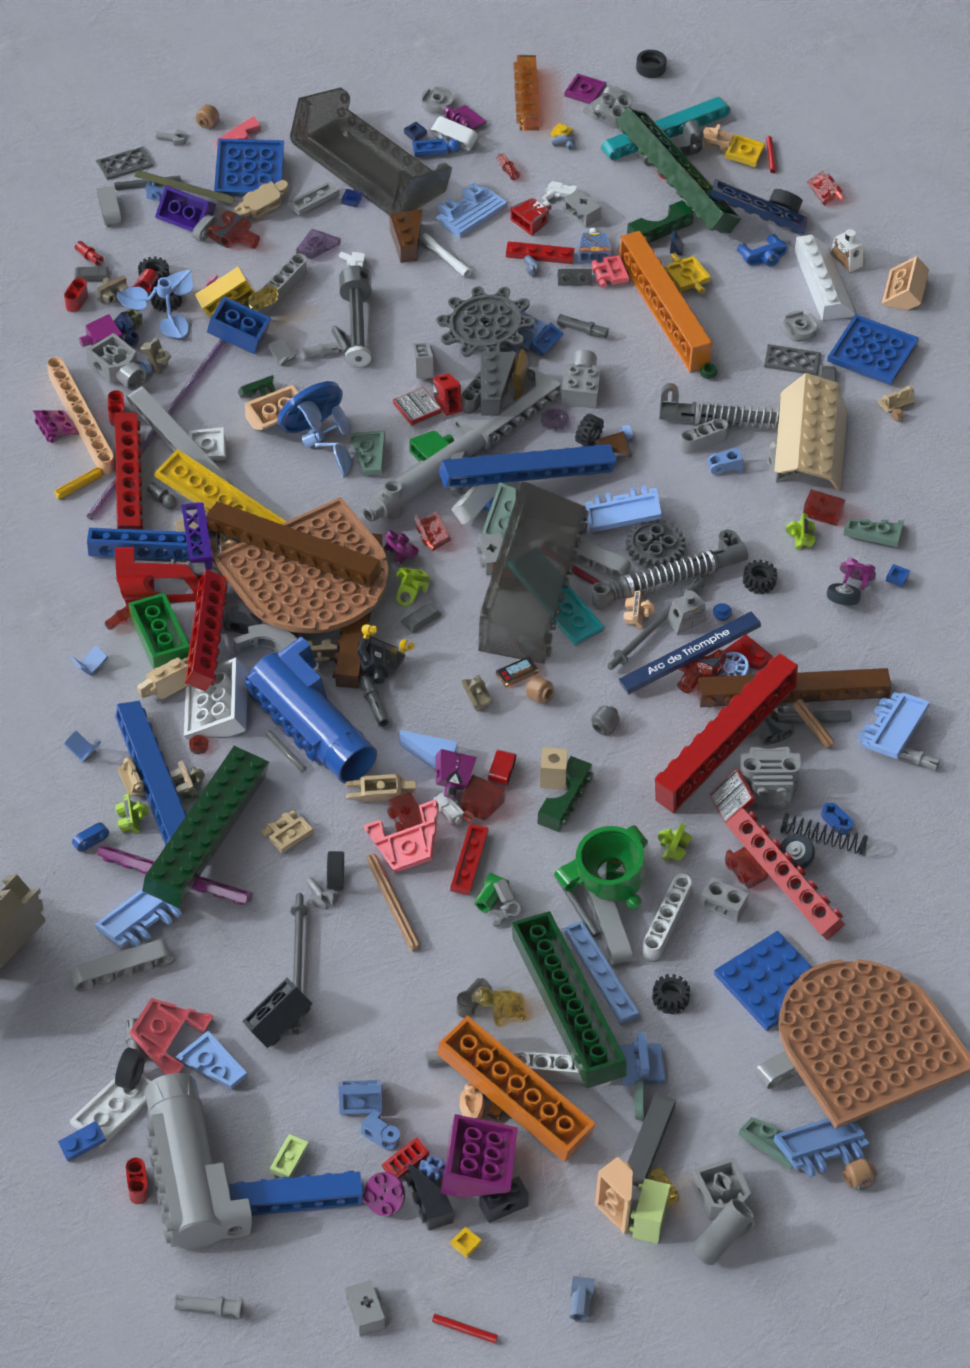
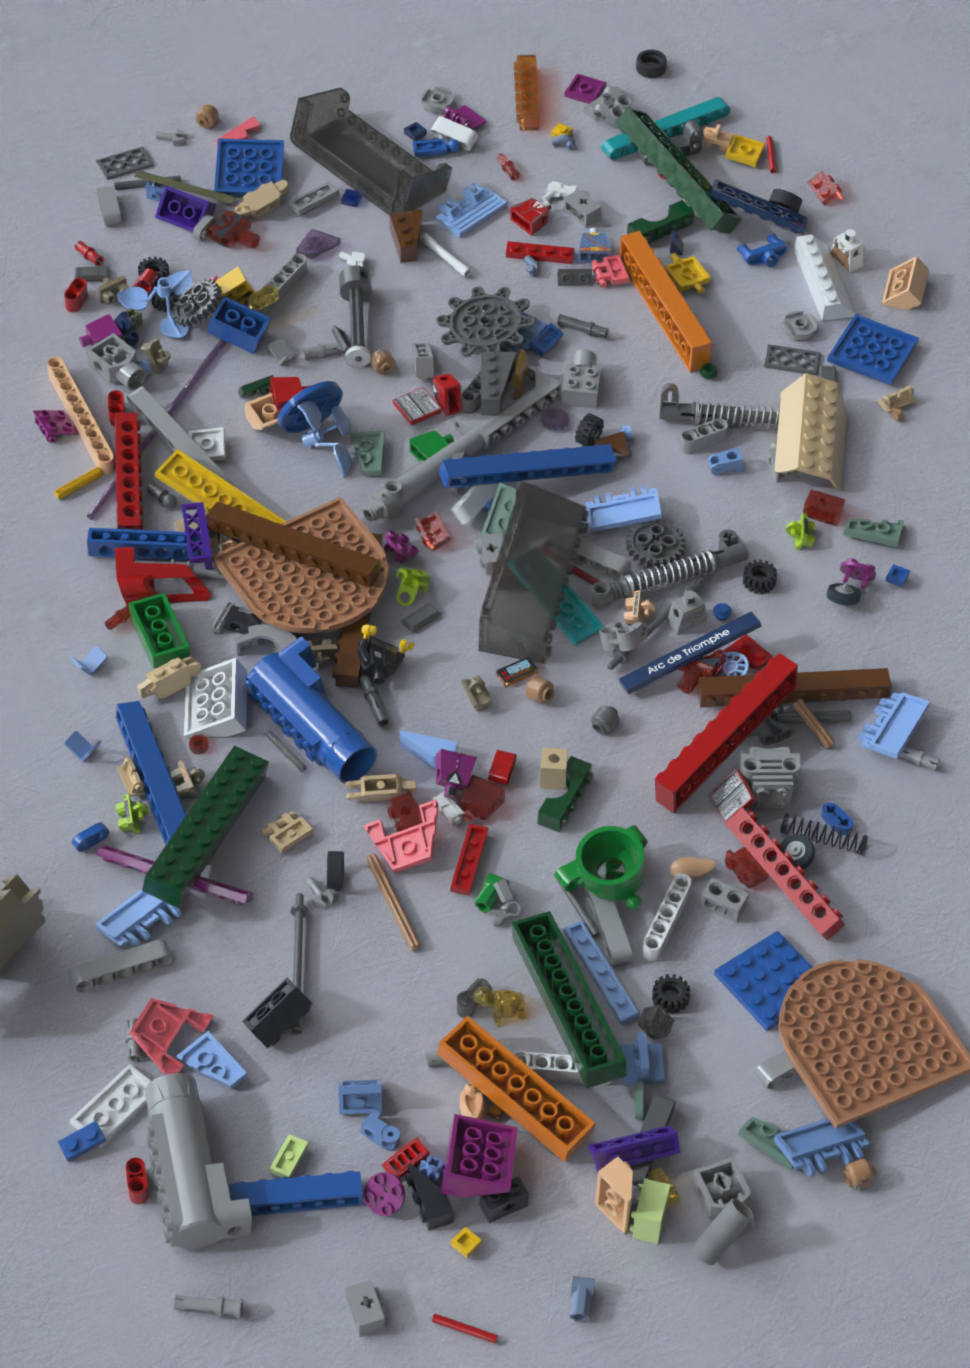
(130, 1068): black tyre -> none
(206, 295): none -> dark grey gear
(206, 631): red brick -> none
(284, 389): none -> red torso
(383, 362): none -> medium nougat head
(625, 638): none -> light grey piece
(636, 1147): none -> dark purple fence
(656, 1022): none -> clear smoke brick
(672, 840): lime hips -> none
(692, 867): none -> light nougat arm

